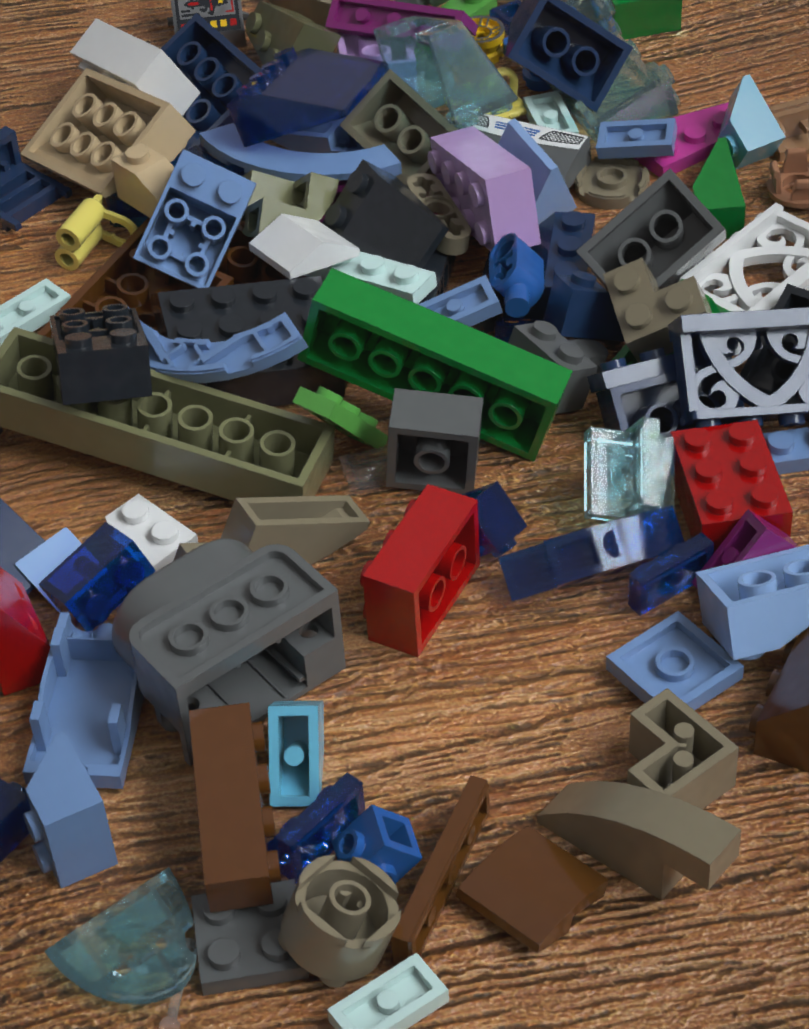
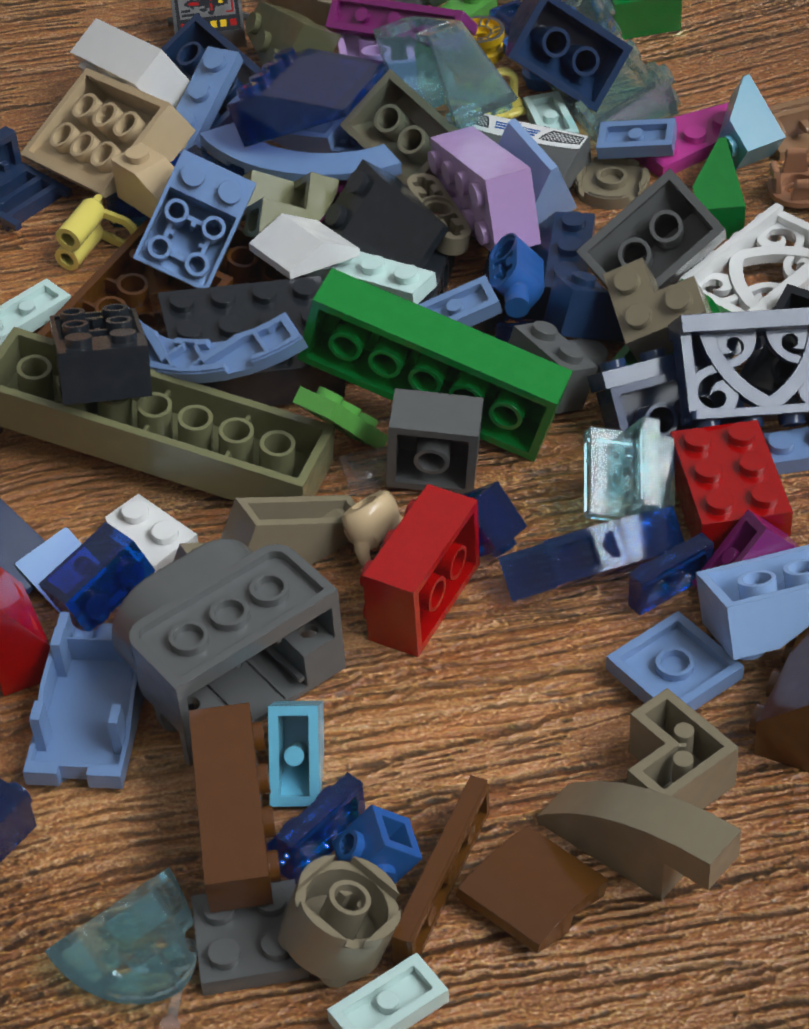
(67, 816): medium blue slope -> none
(208, 90): none -> medium blue plate
(369, 522): none -> tan piece

